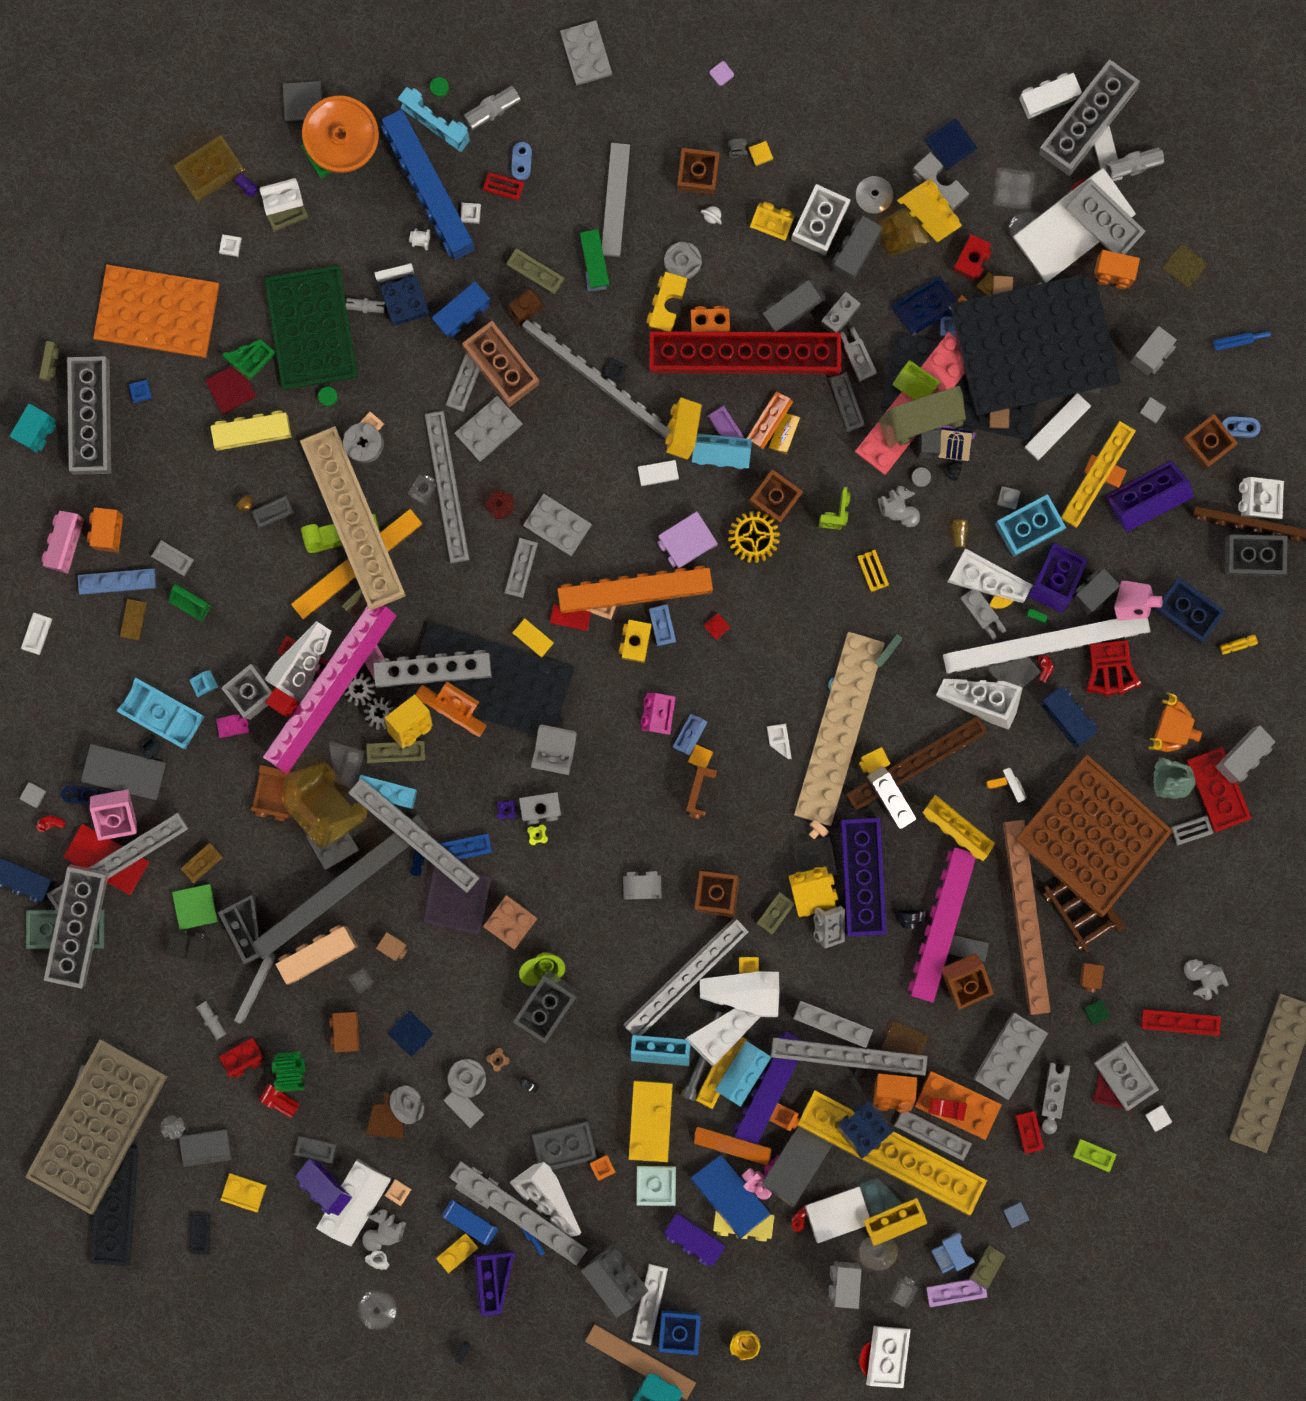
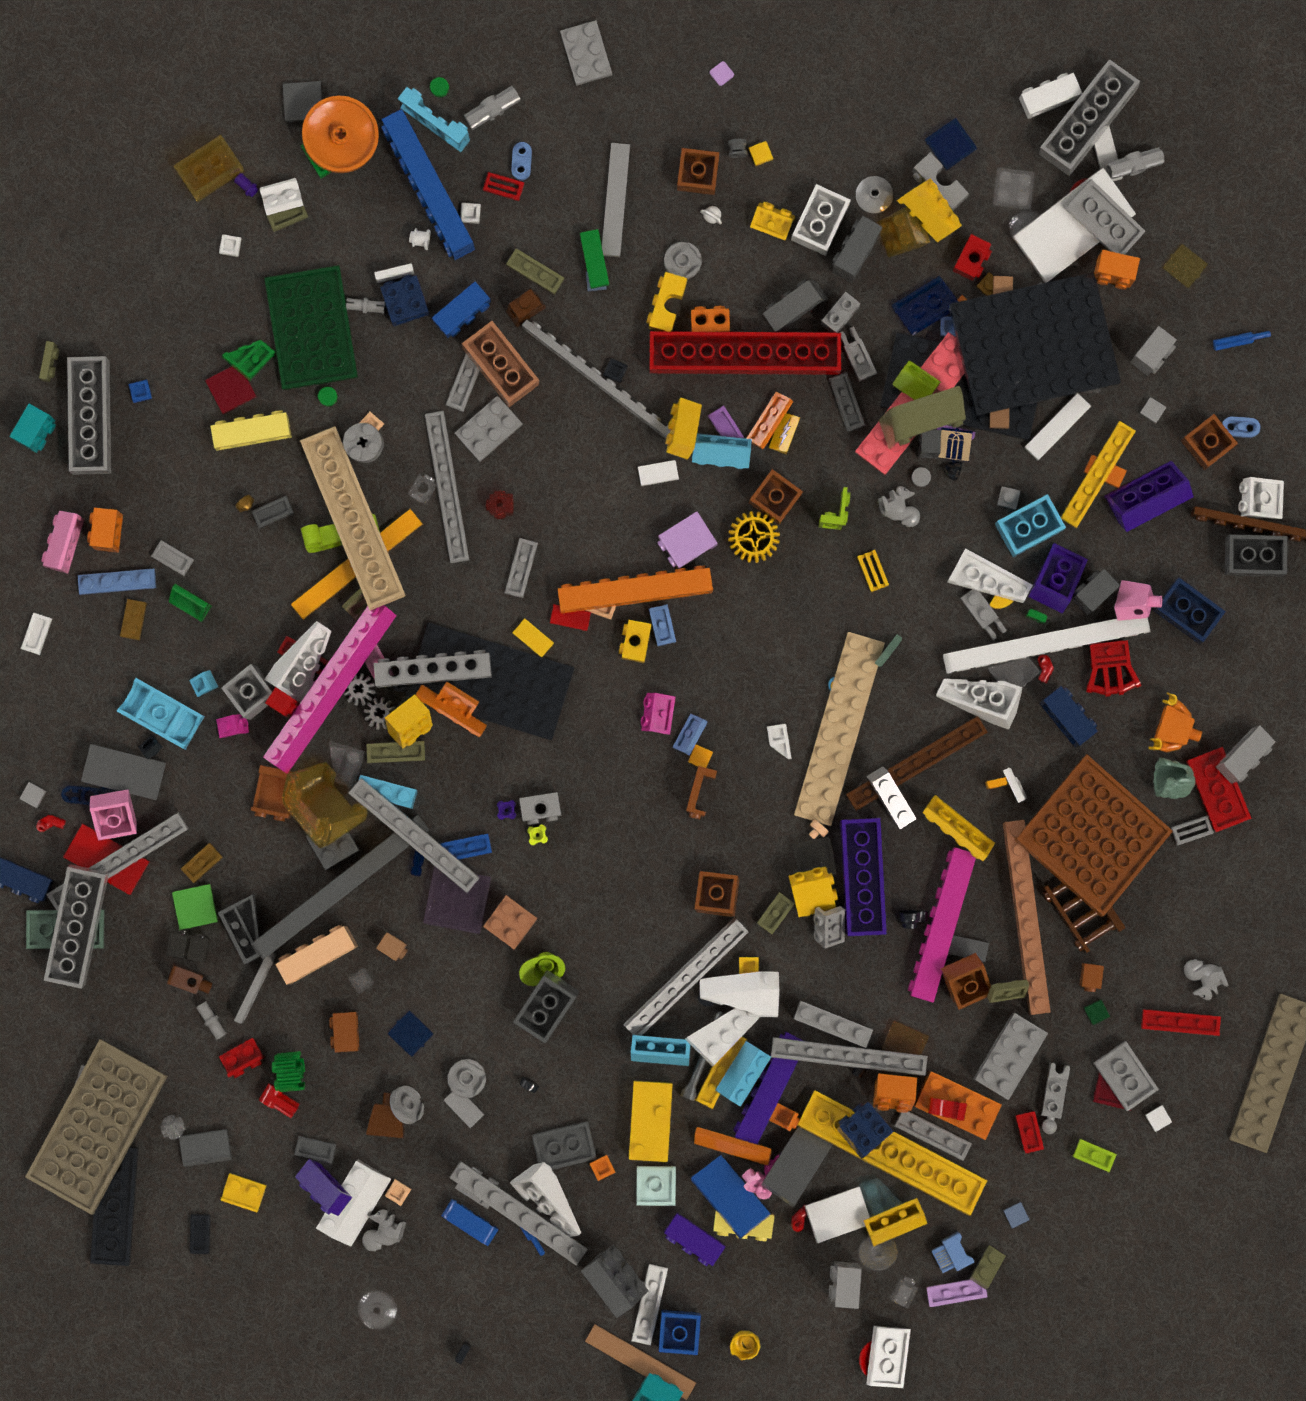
(156, 311): orange plate -> none
(179, 976): none -> reddish brown torso
(373, 1260): white piece -> none
(457, 1253): yellow plate -> none
(492, 1279): dark purple wedge -> none
(497, 1054): medium nougat plate -> none
(554, 749): light grey bracket -> none
(557, 525): light grey plate -> none
(642, 886): light grey cylinder -> none
(716, 626): red plate -> none
(874, 761): yellow brick -> none
(960, 531): clear yellow cone -> none
(1008, 991): none -> olive plate
(1238, 644): yellow axle -> none

